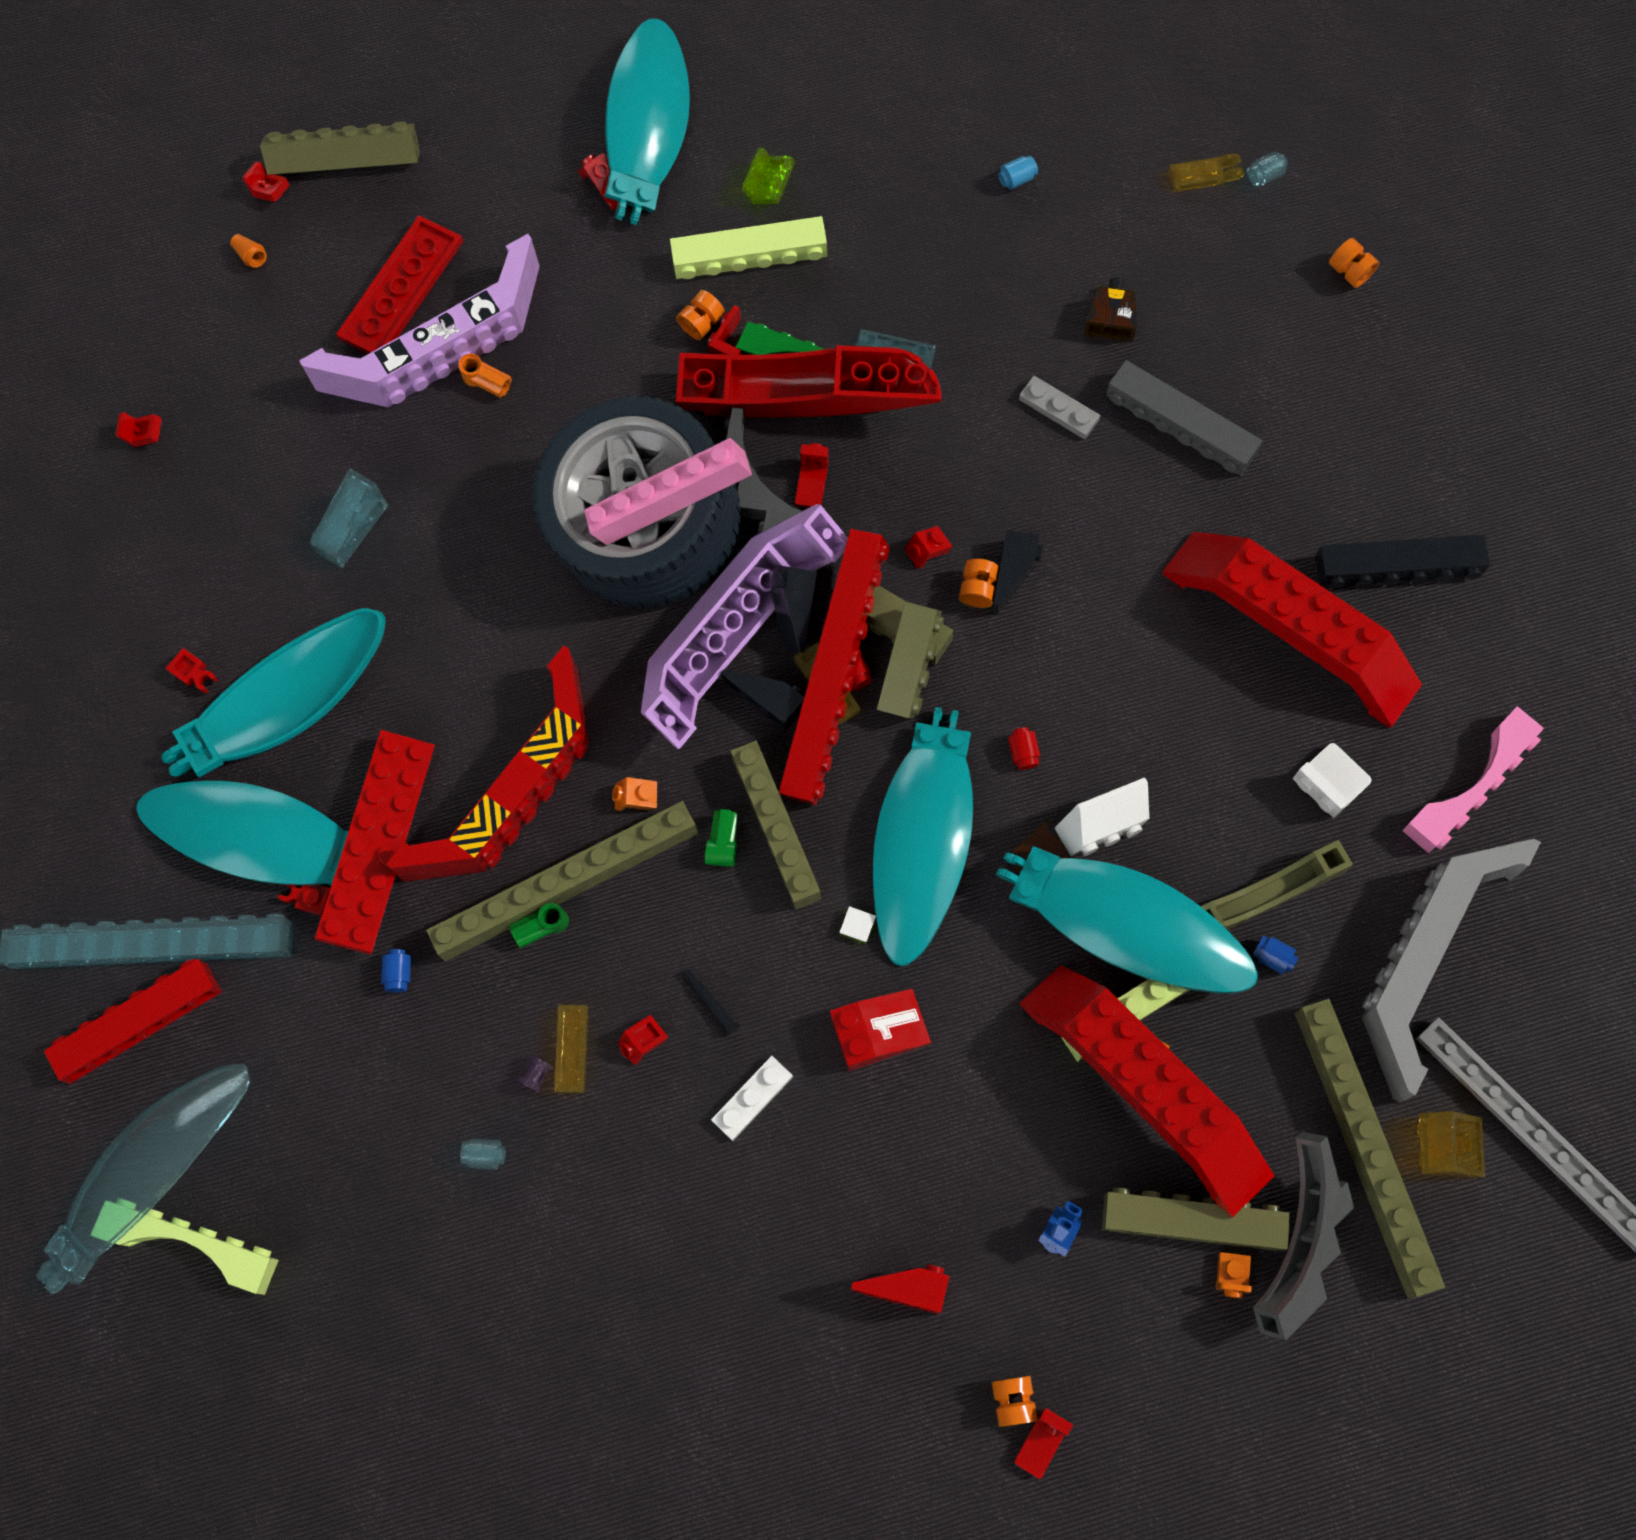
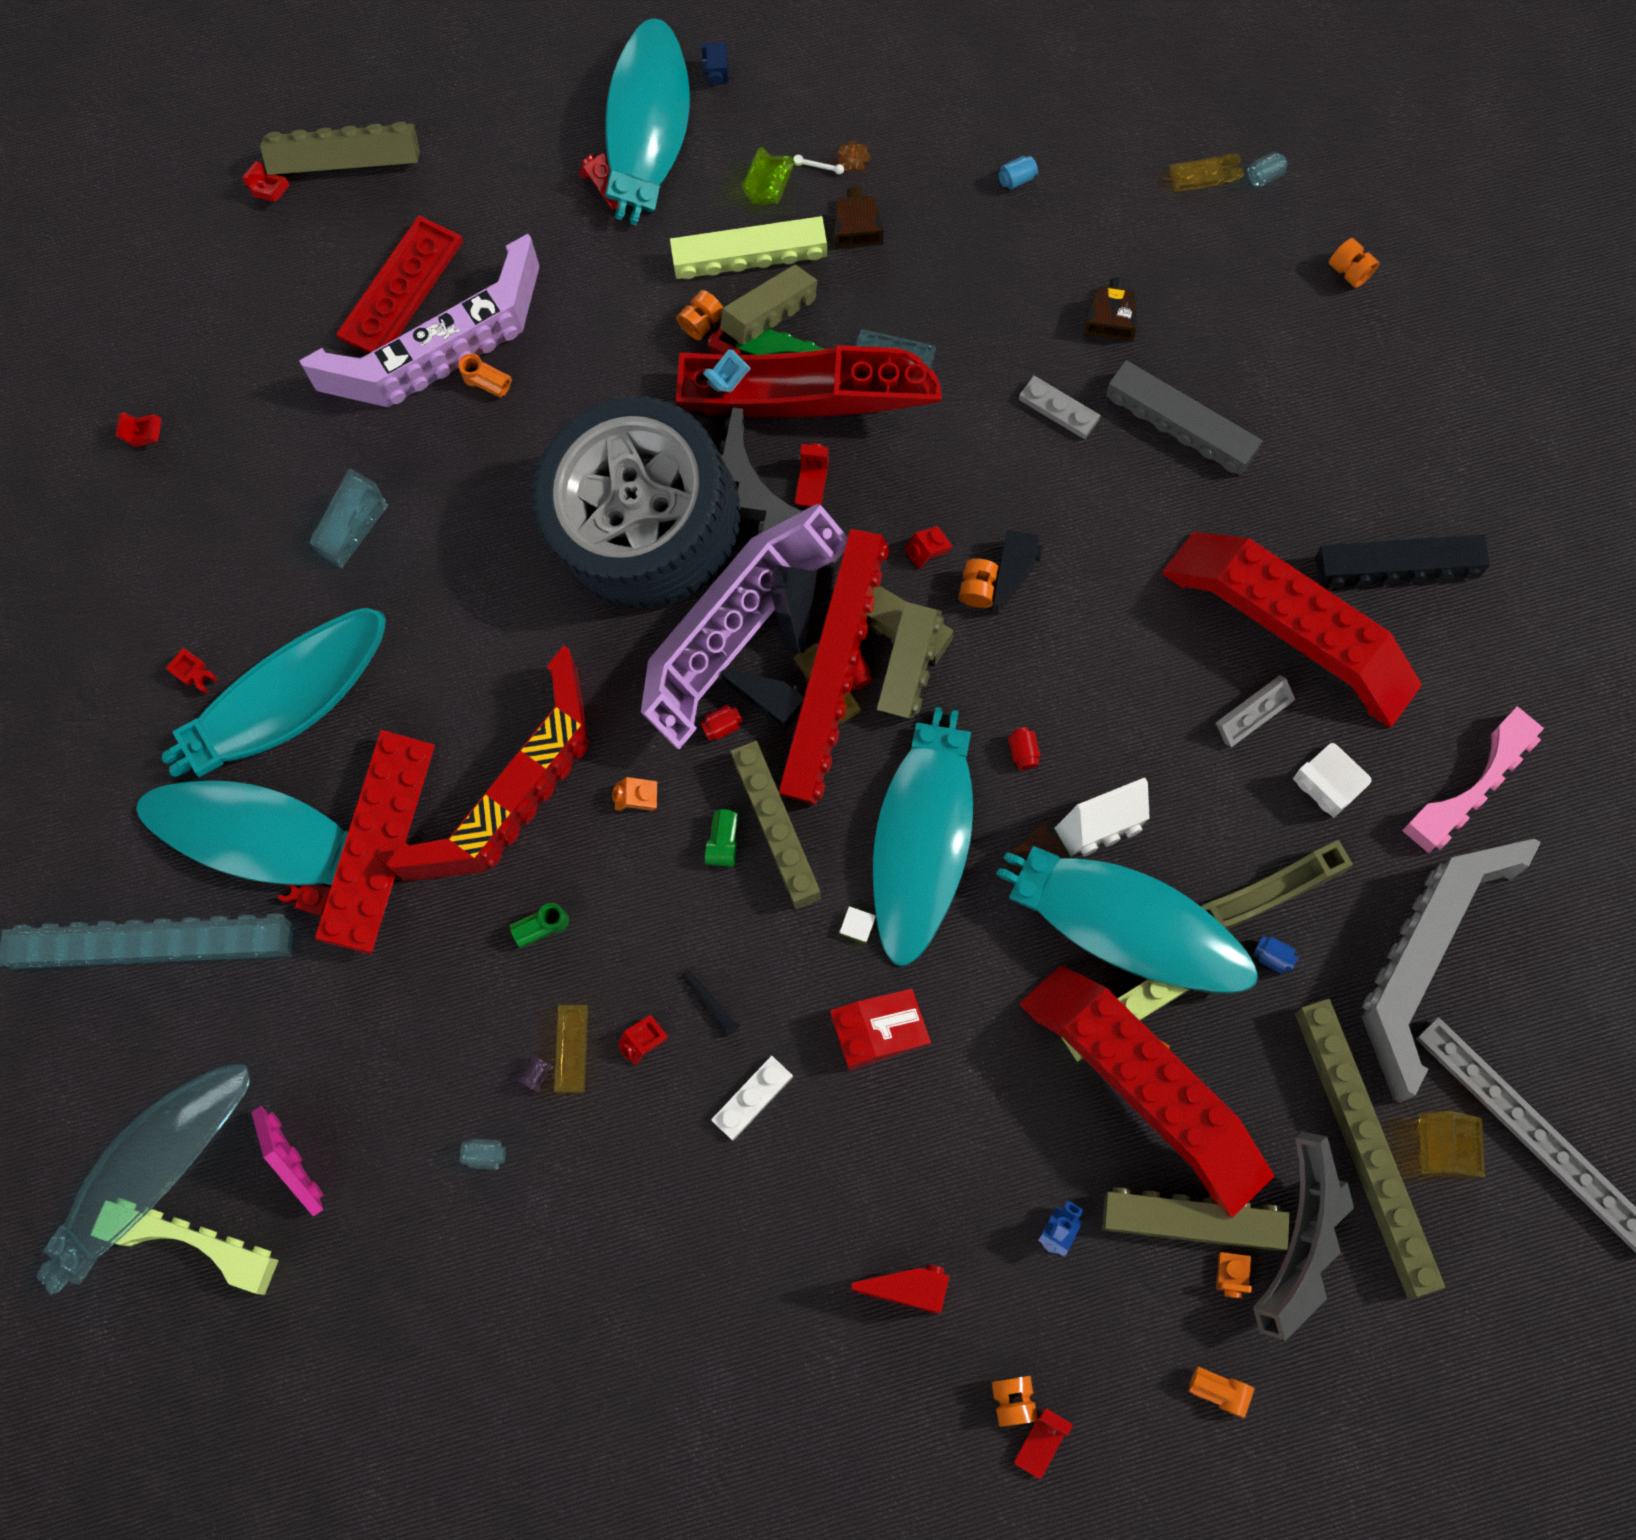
(132, 1021): red brick -> none
(248, 251): orange cone -> none
(285, 1160): none -> dark pink plate
(396, 971): blue brick -> none
(562, 881): olive brick -> none
(668, 492): bright pink brick -> none
(715, 62): none -> dark blue brick
(721, 722): none -> red brick
(727, 372): none -> medium azure bracket
(768, 304): none -> olive brick
(839, 169): none -> white hinge
(854, 156): none -> clear orange plant
(857, 221): none -> dark brown torso
(1227, 1393): none -> orange piece
(1255, 711): none -> light grey plate

